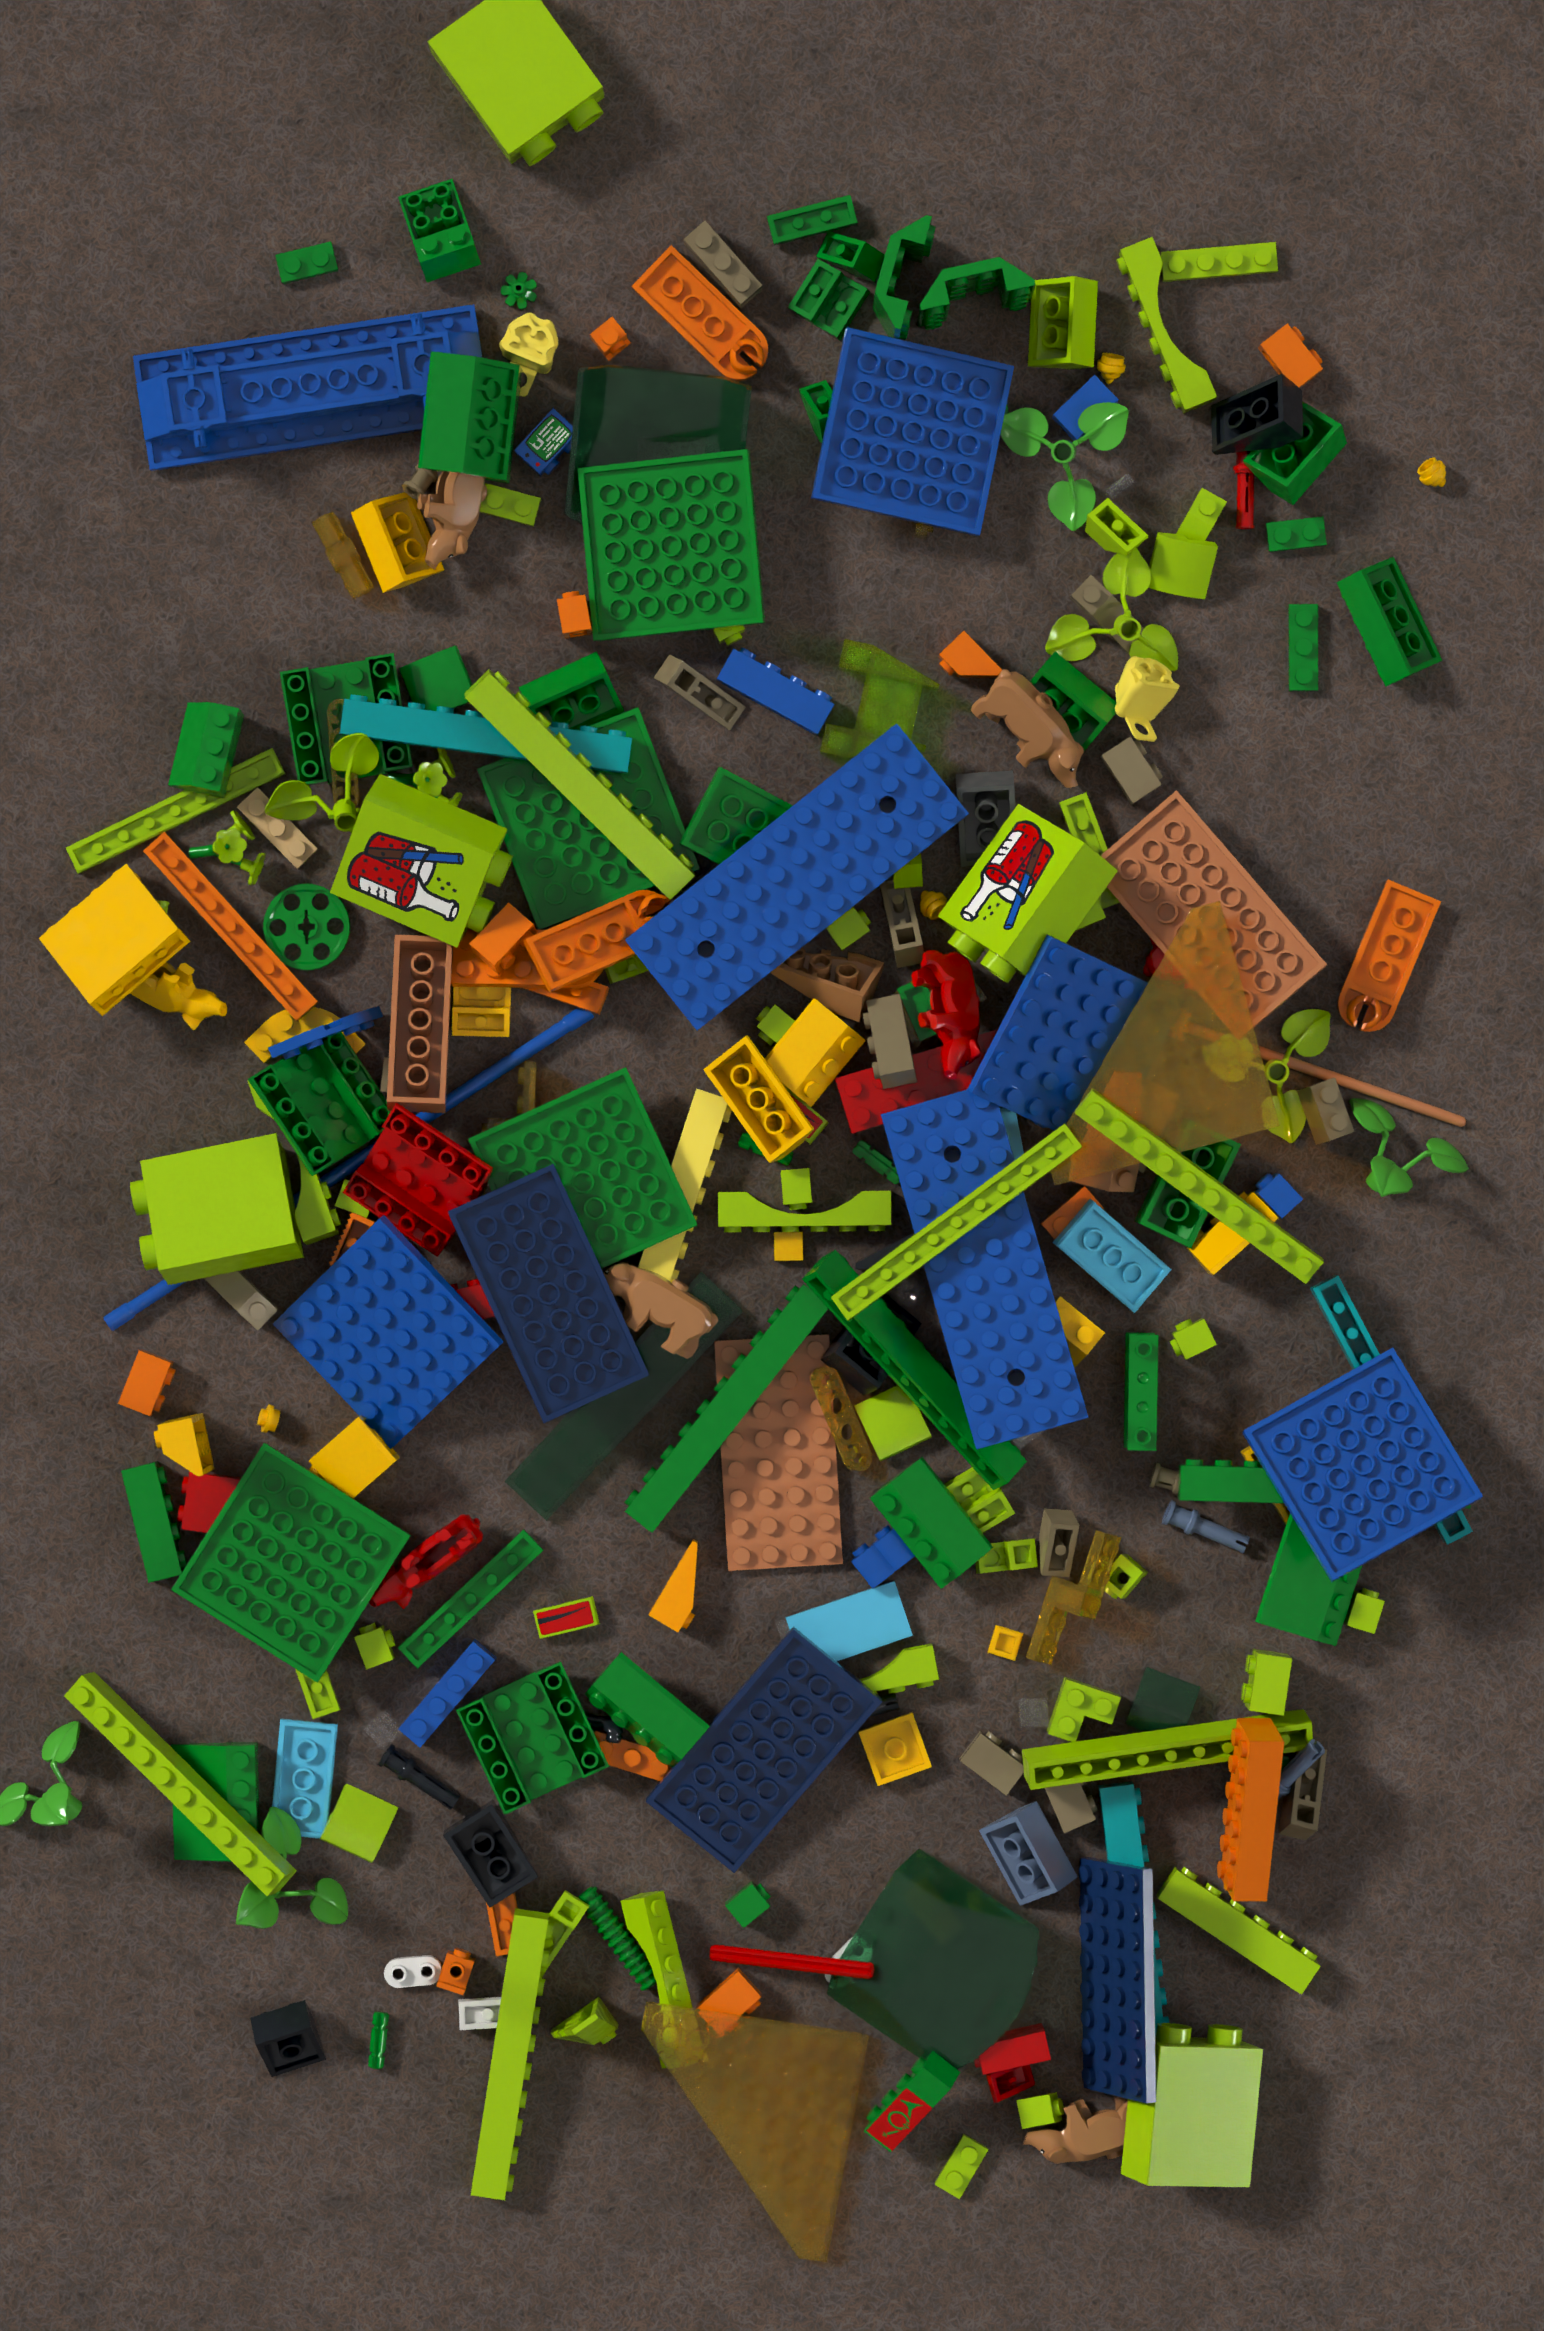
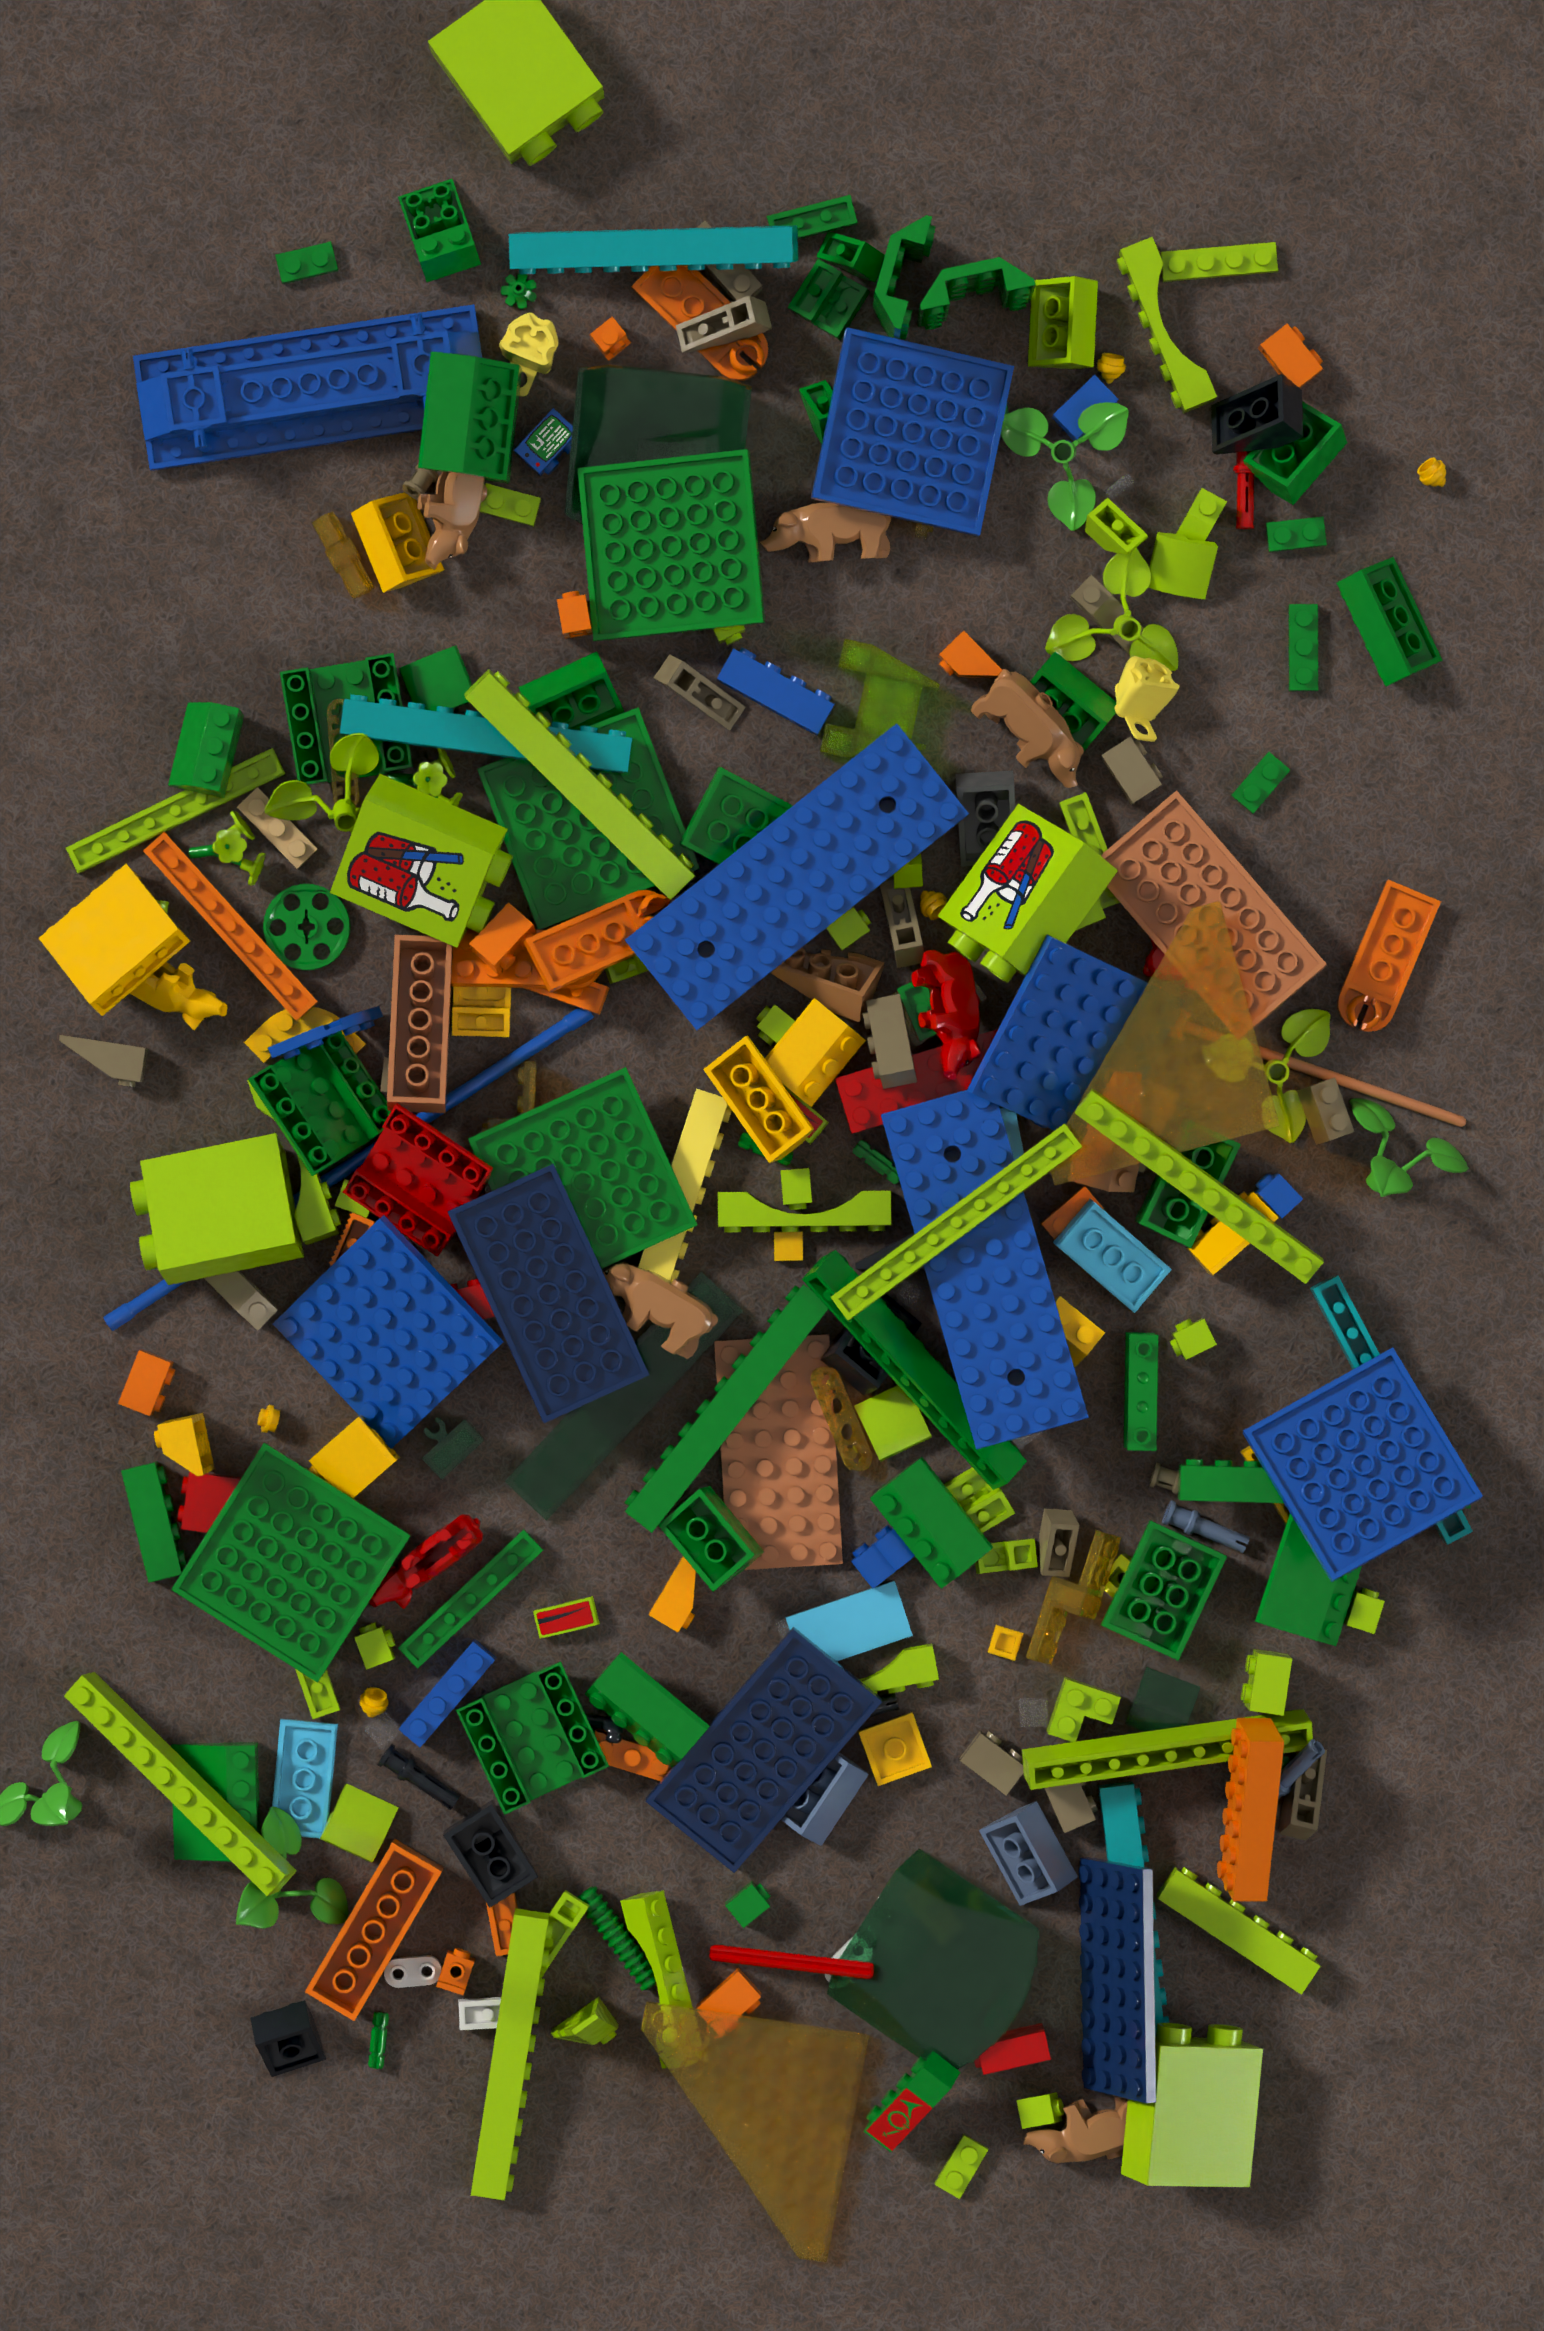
(114, 1059): none -> dark tan slope
(373, 1701): none -> yellow plate
(374, 1929): none -> orange brick
(452, 1446): none -> clear green brick
(653, 248): none -> teal brick
(711, 1538): none -> green slope
(724, 325): none -> dark tan slope
(825, 1799): none -> sand blue slope
(829, 524): none -> medium nougat animal
(1009, 2082): red slope -> none
(1164, 1590): none -> green slope
(1260, 782): none -> green plate

